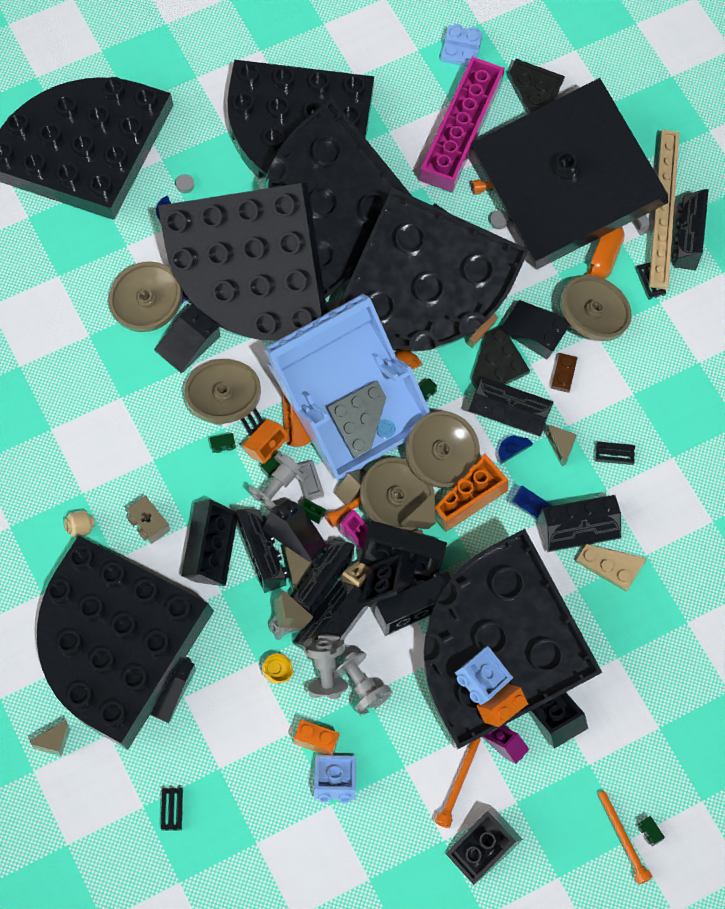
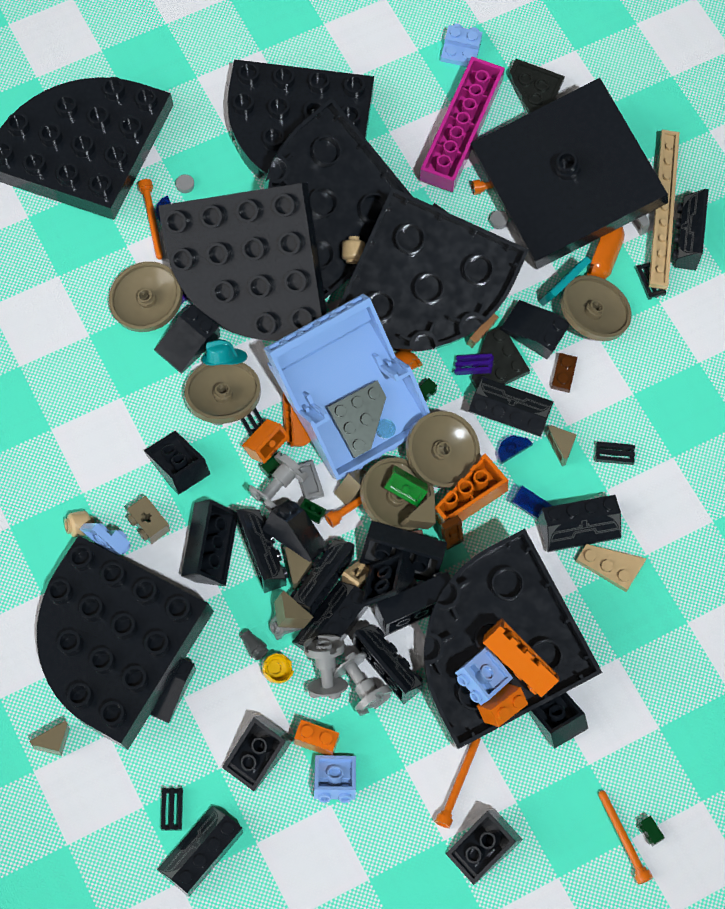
(111, 540): none -> light blue plate
(145, 187): none -> orange piece
(178, 462): none -> black slope
(200, 850): none -> black slope
(222, 443): dark green piece -> none
(223, 353): none -> teal piece
(255, 647): none -> dark grey cone
(257, 752): none -> black slope
(352, 249): none -> tan head
(354, 529): dark pink slope -> none
(387, 662): none -> black slope
(406, 486): none -> green panel
(452, 531): none -> reddish brown plate
(474, 361): none -> dark purple tile
(507, 743): magenta slope -> none
(520, 658): none -> orange wedge
(564, 281): none -> teal tile

